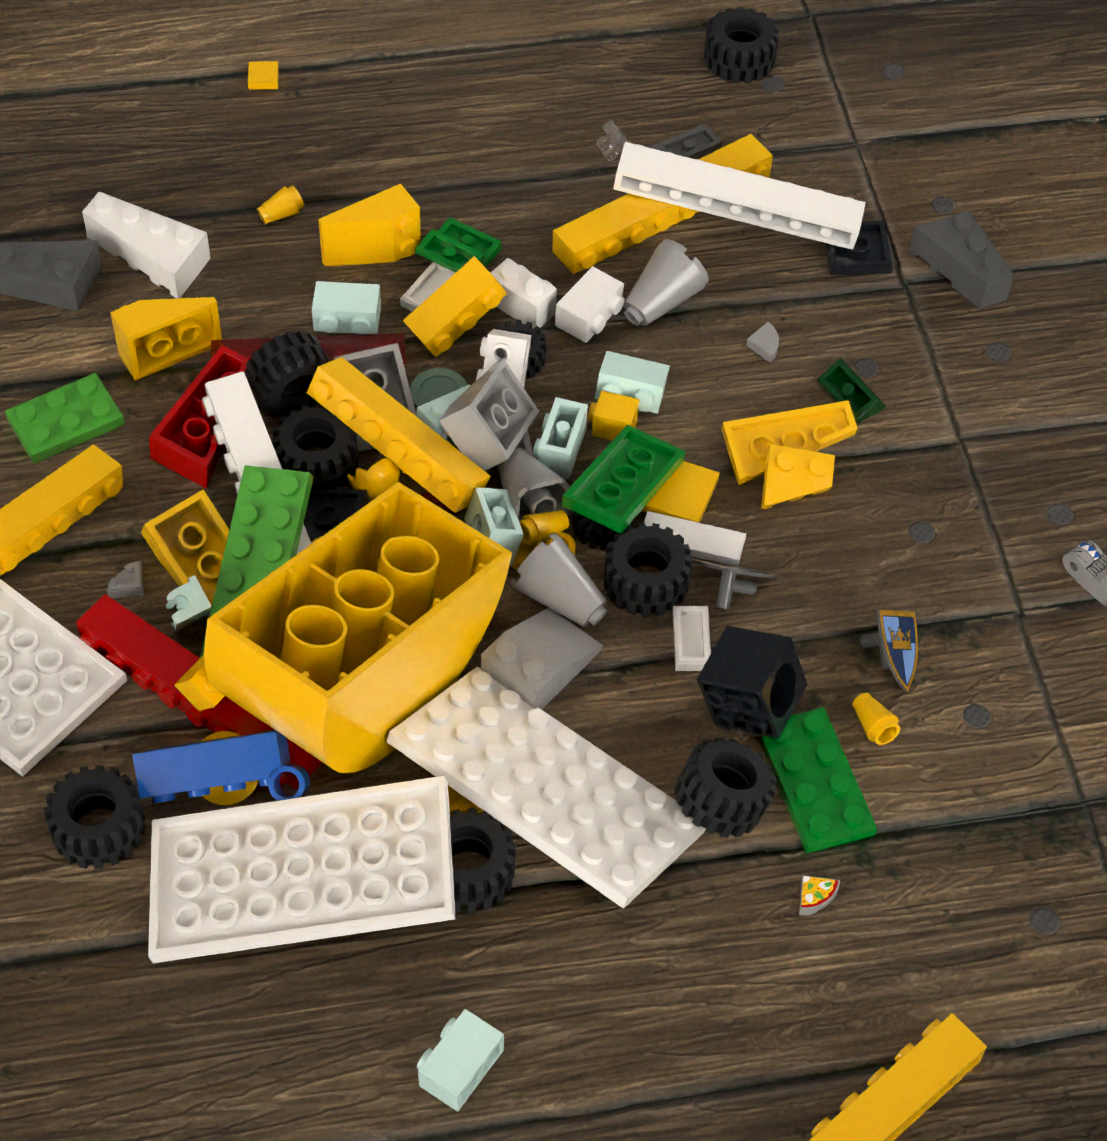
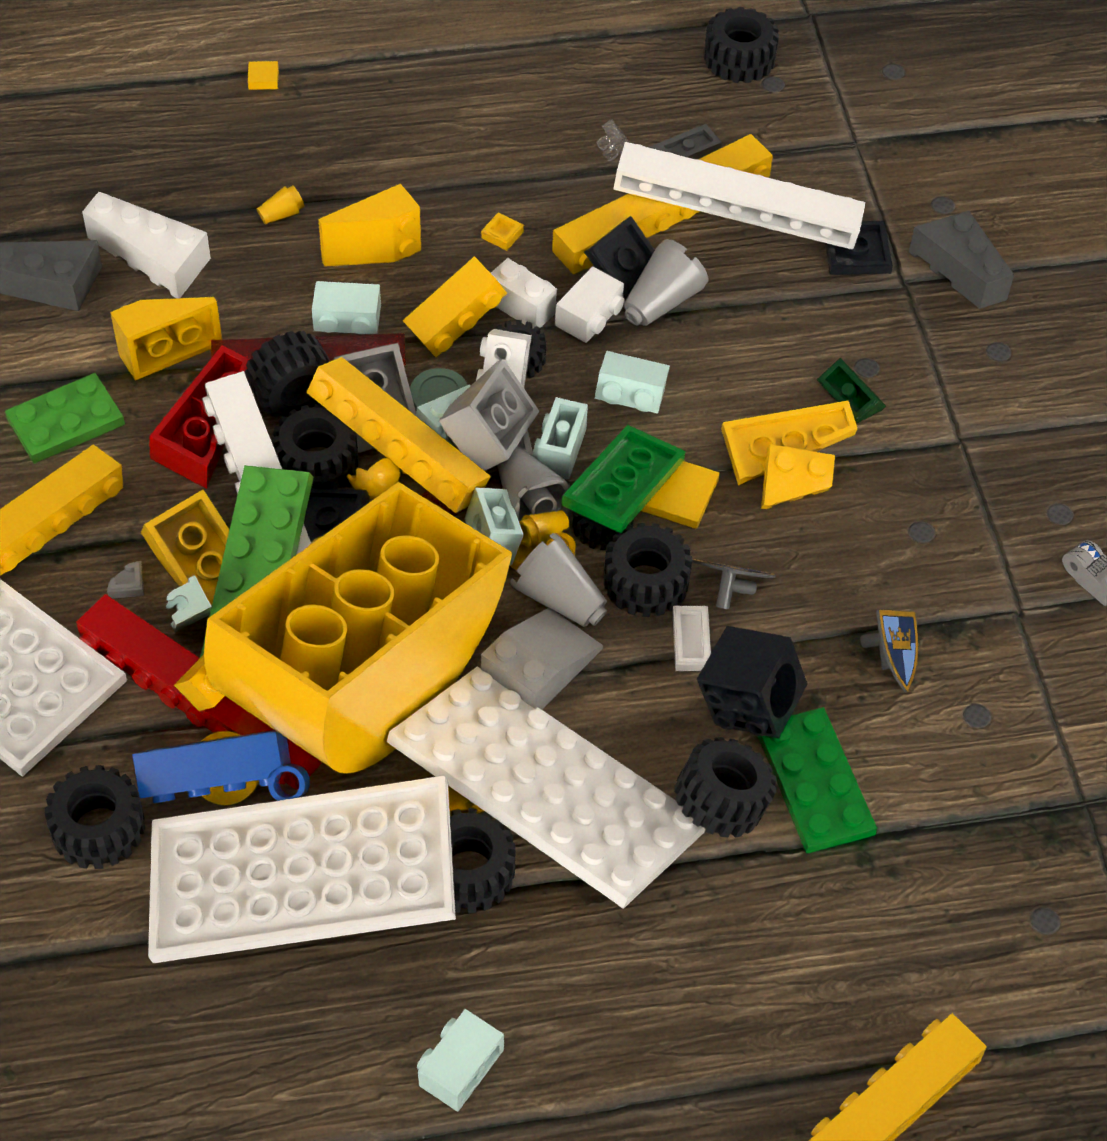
(425, 286): white tile -> none
(457, 244): green slope -> none
(502, 231): none -> yellow tile
(612, 414): yellow brick -> none
(622, 253): none -> black tile
(703, 540): white tile -> none
(764, 342): light grey tile -> none
(816, 893): tile -> none
(877, 721): yellow cone -> none

